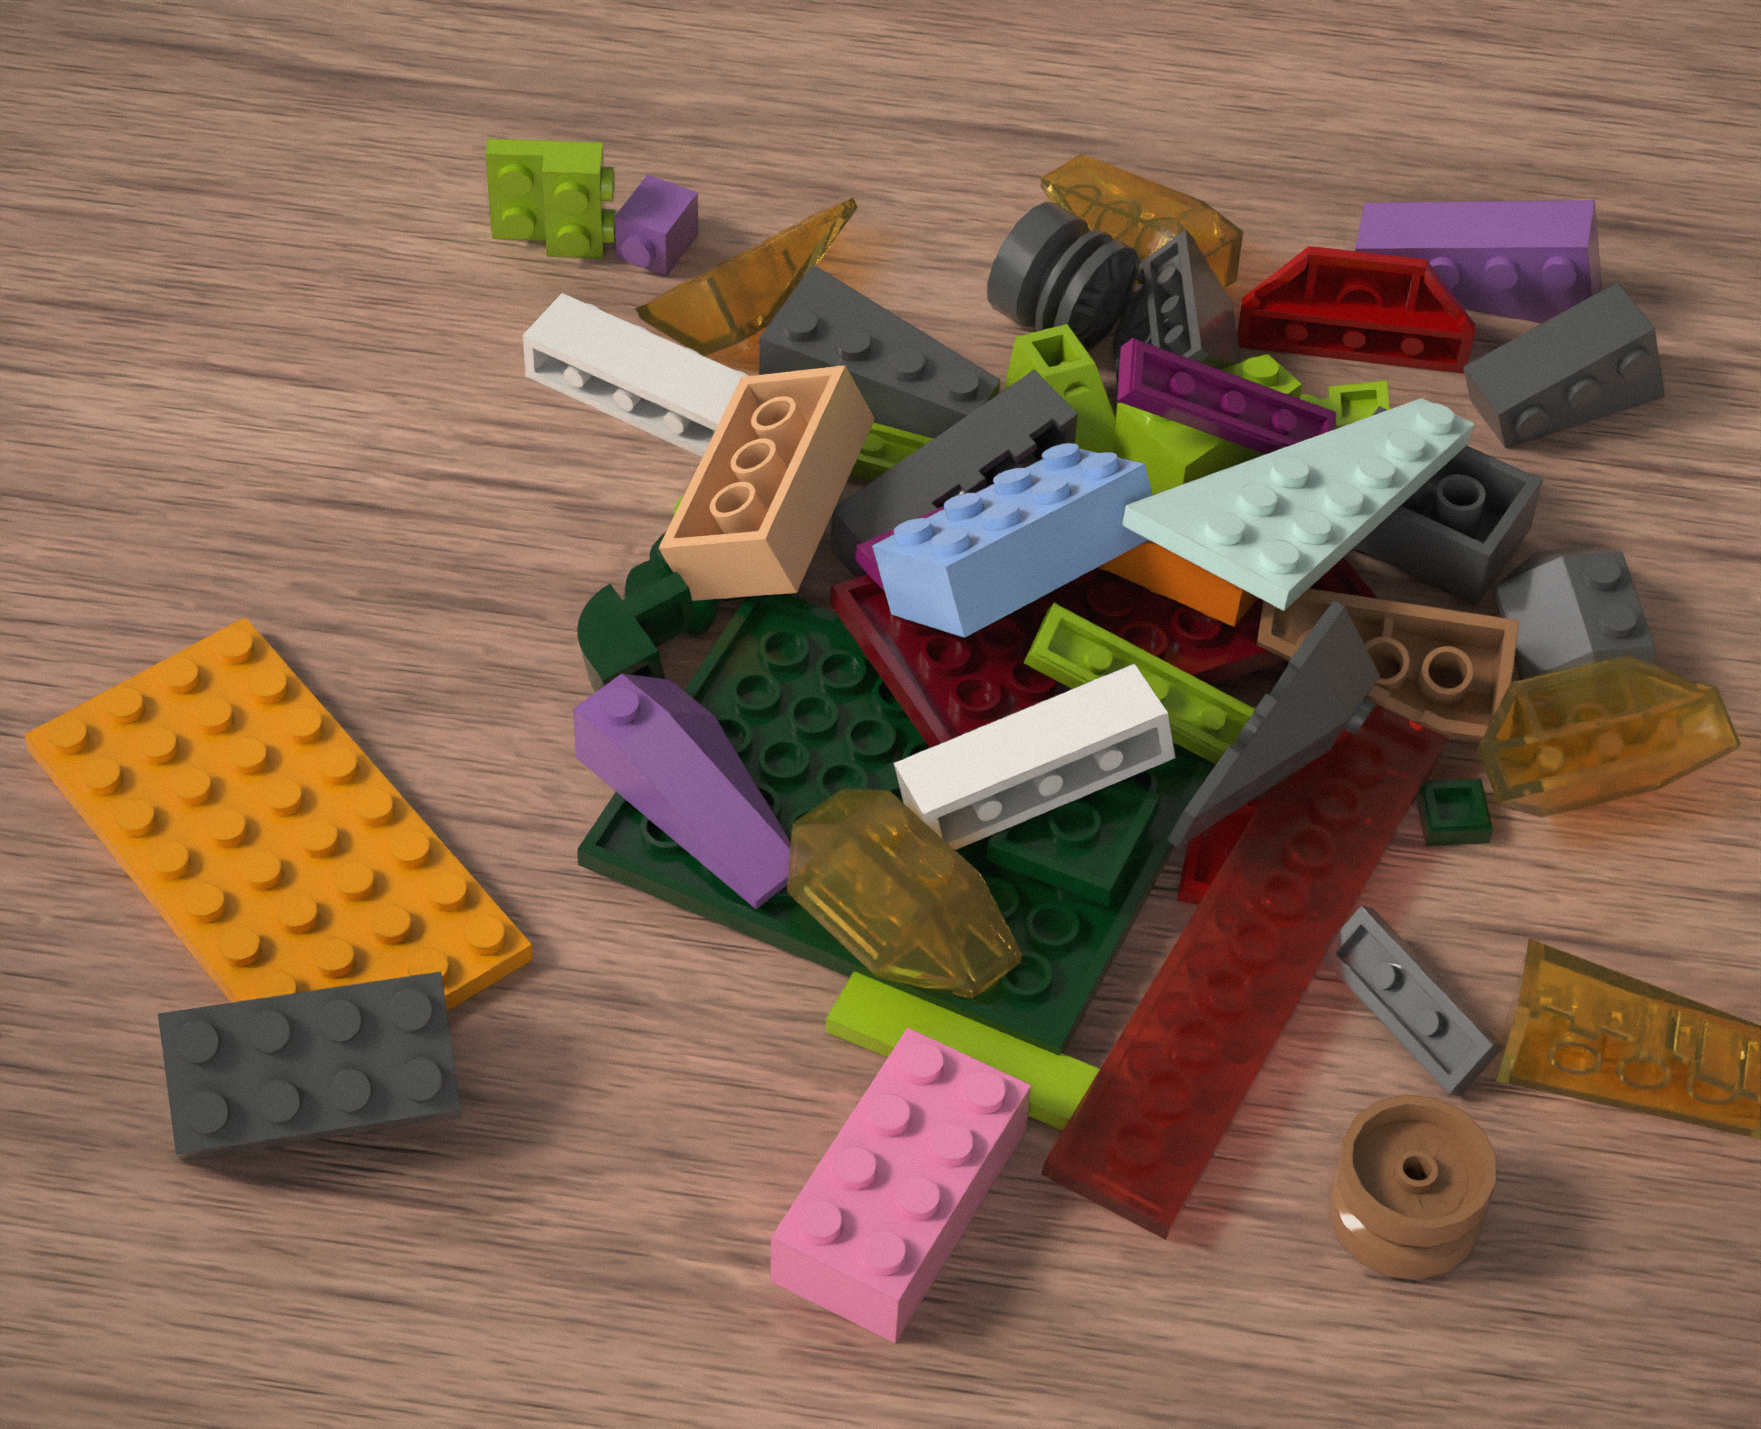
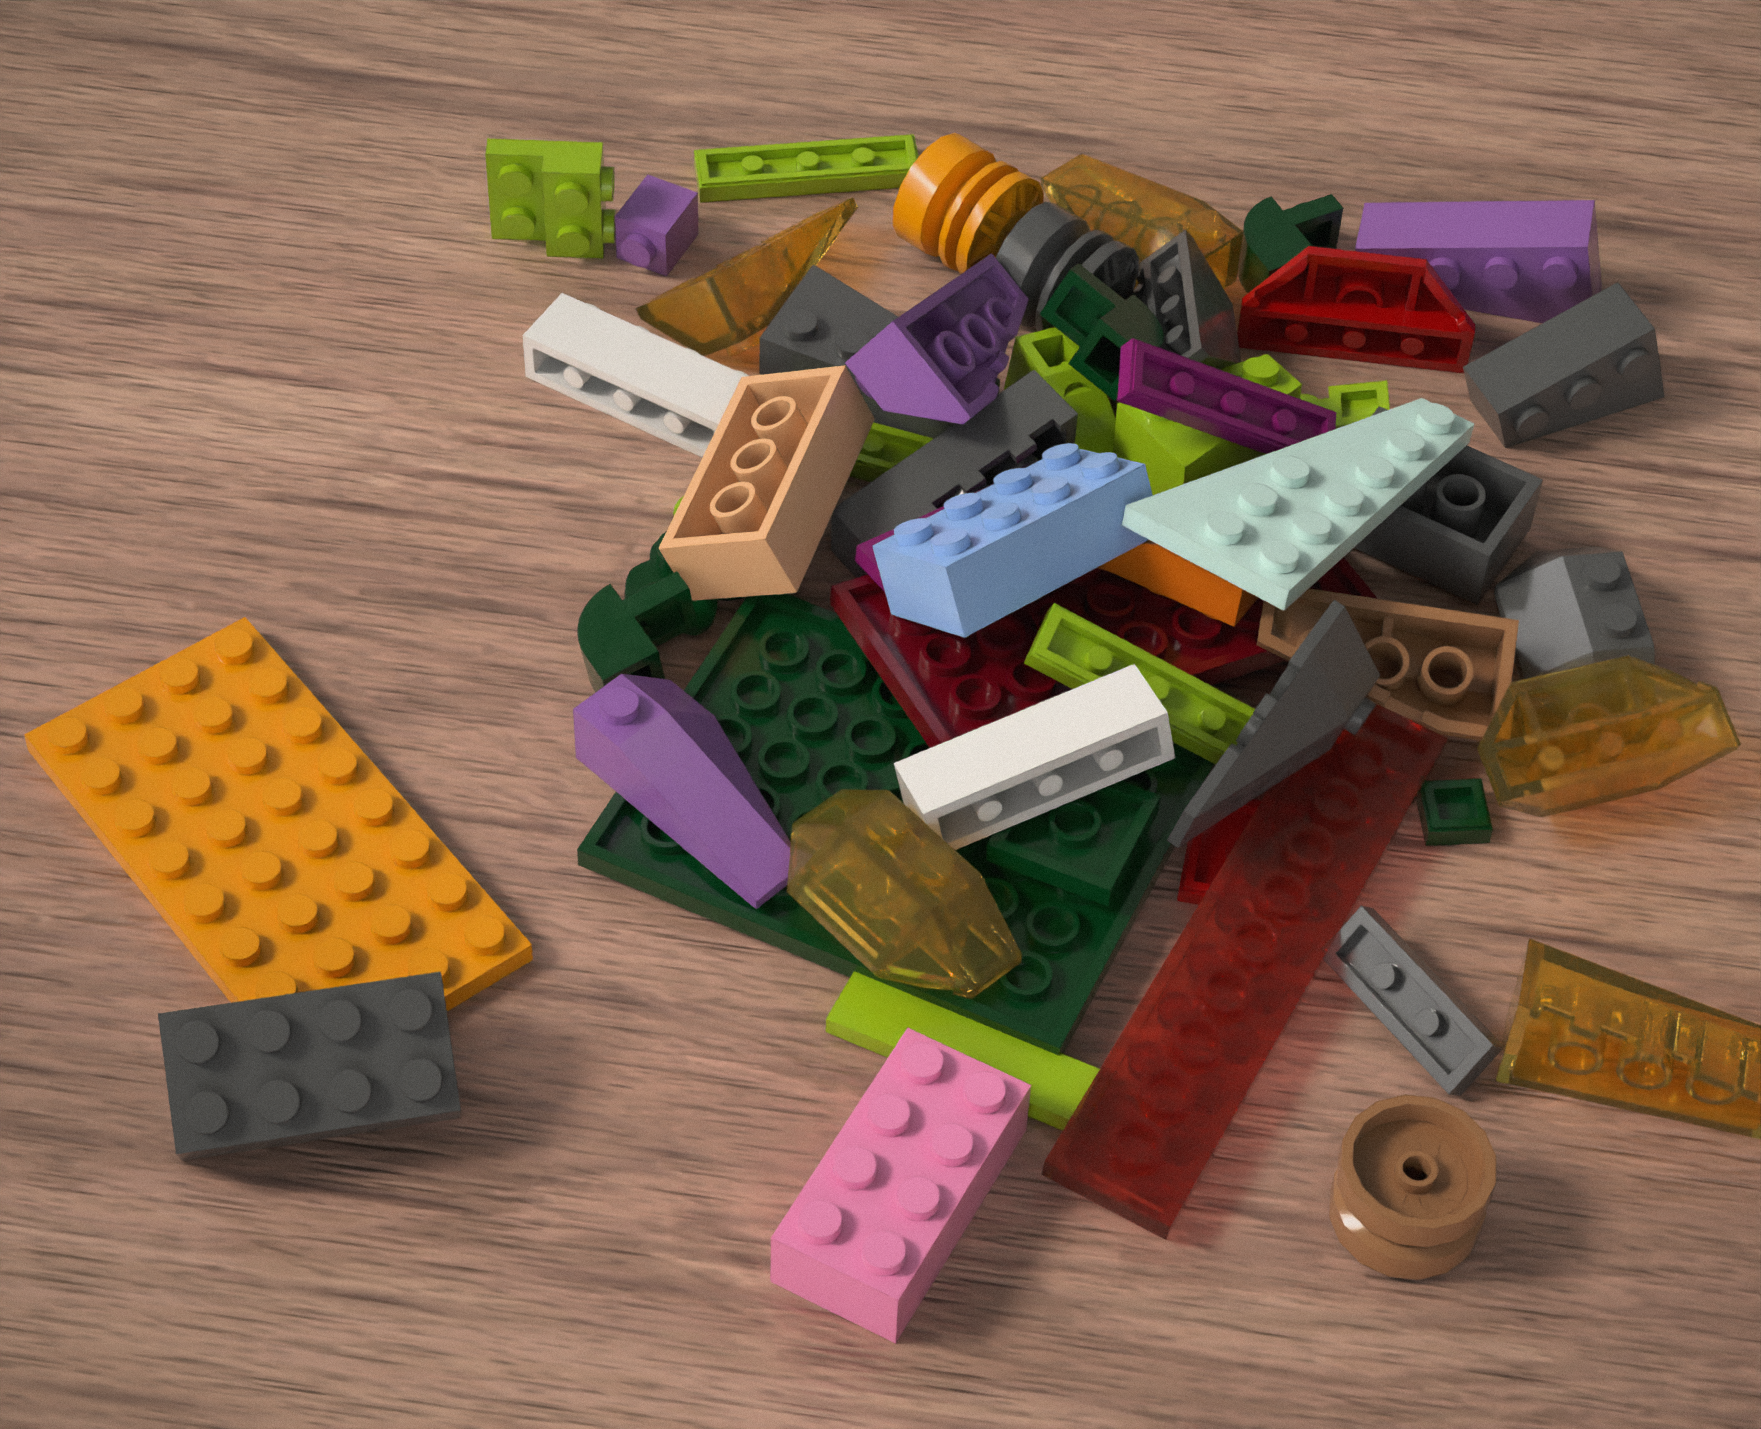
(803, 168): none -> lime tile
(946, 349): none -> medium lavender wedge
(961, 202): none -> light orange wheel
(1099, 325): none -> dark green brick
(1279, 235): none -> dark green brick

